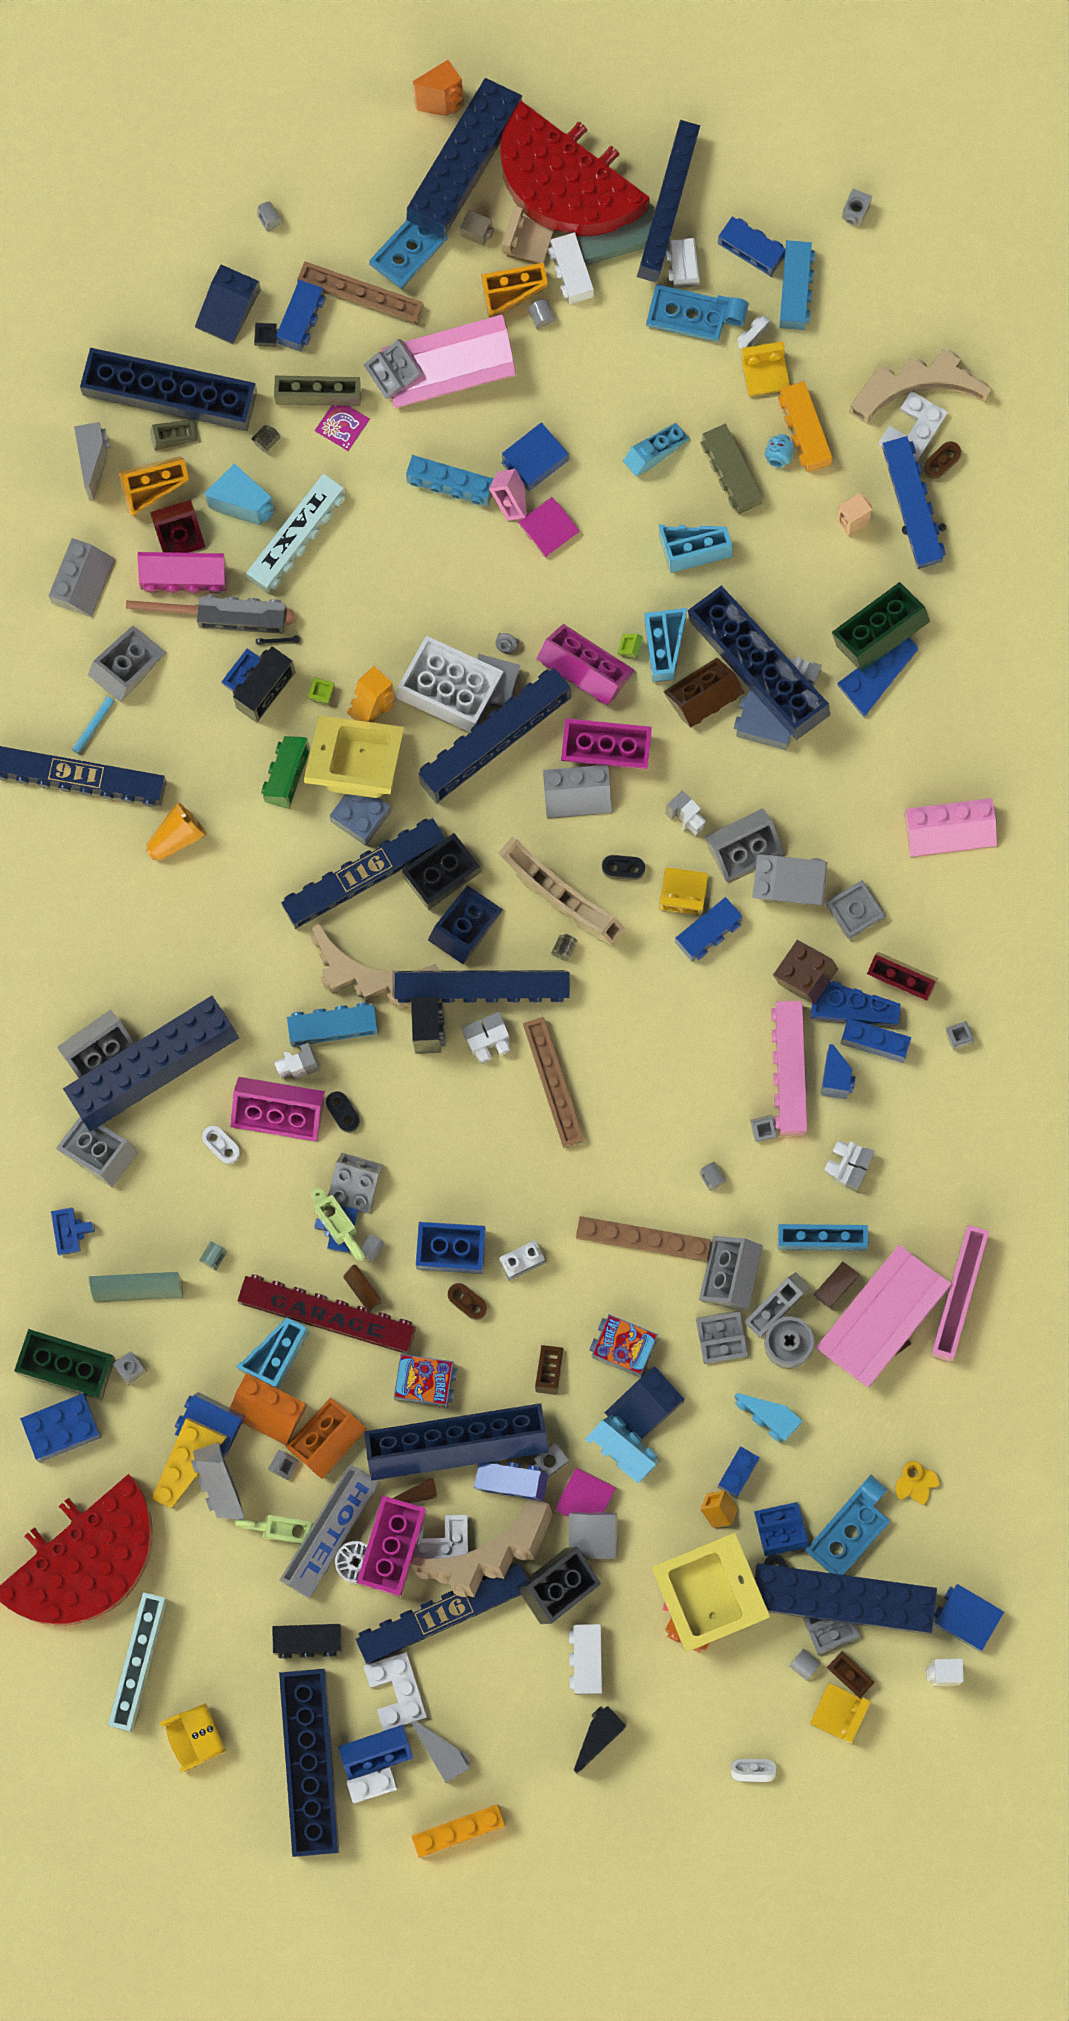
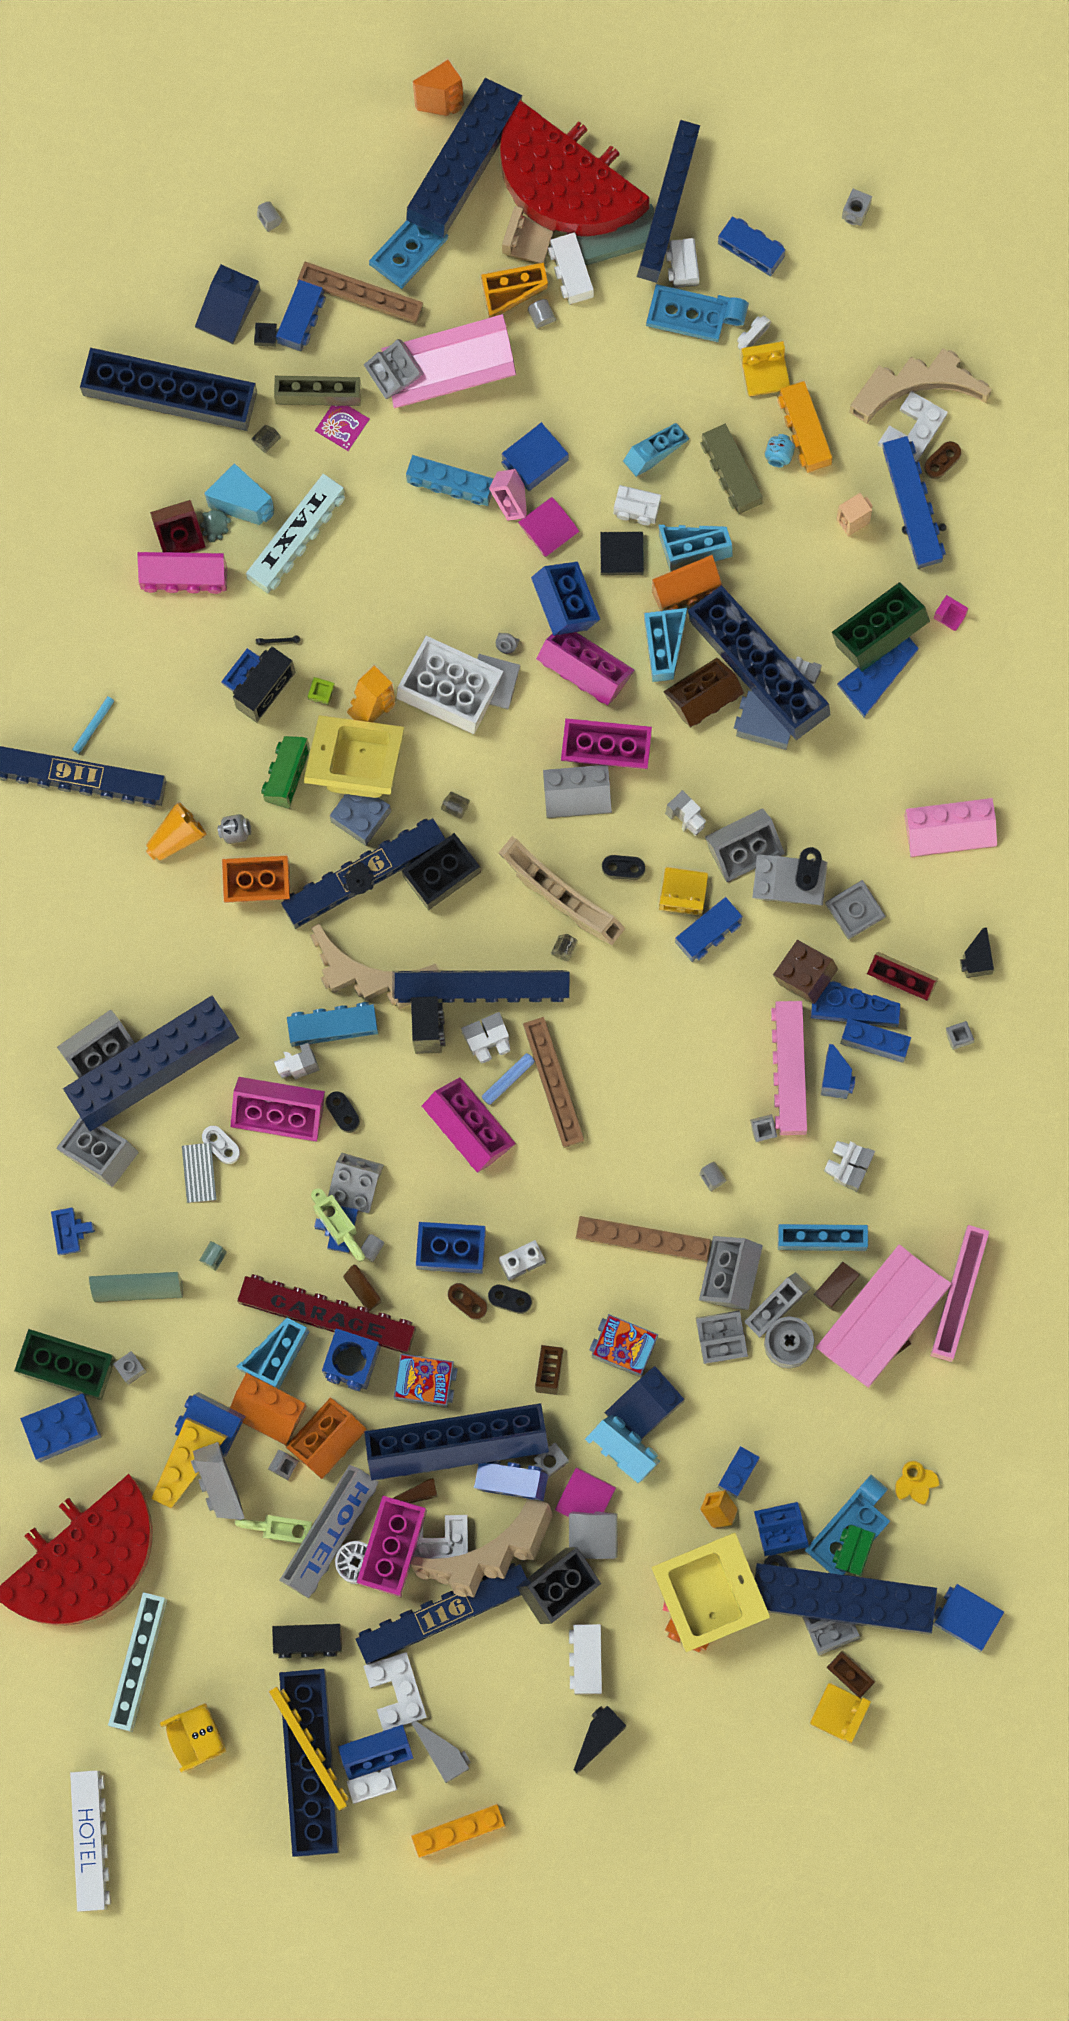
(81, 577): light grey slope -> none
(89, 1840): none -> white brick
(92, 450): light grey slope -> none
(125, 663): light grey slope -> none
(151, 481): light orange wedge -> none
(167, 442): olive slope -> none
(199, 1172): none -> light grey sticker
(214, 524): none -> sand green piece
(230, 613): piece -> none
(234, 829): none -> light grey head
(256, 879): none -> orange slope
(315, 1756): none -> yellow plate
(342, 1341): none -> blue brick
(358, 879): none -> black piece
(455, 805): none -> clear smoke brick
(464, 924): dark blue slope -> none
(468, 1124): none -> dark pink slope
(476, 228): dark tan brick -> none
(494, 735): dark blue brick -> none
(508, 1079): none -> light blue axle
(509, 1299): none -> black plate
(565, 598): none -> blue brick
(621, 553): none -> black tile
(630, 645): lime plate -> none
(637, 505): none -> white brick
(686, 584): none -> orange slope
(753, 1770): white plate -> none
(774, 1416): medium azure slope -> none
(795, 285): dark azure brick -> none
(805, 1664): light grey brick -> none
(808, 868): none -> black plate
(854, 1550): none -> green brick
(945, 1672): white brick -> none
(951, 613): none -> dark pink panel
(978, 957): none -> black slope

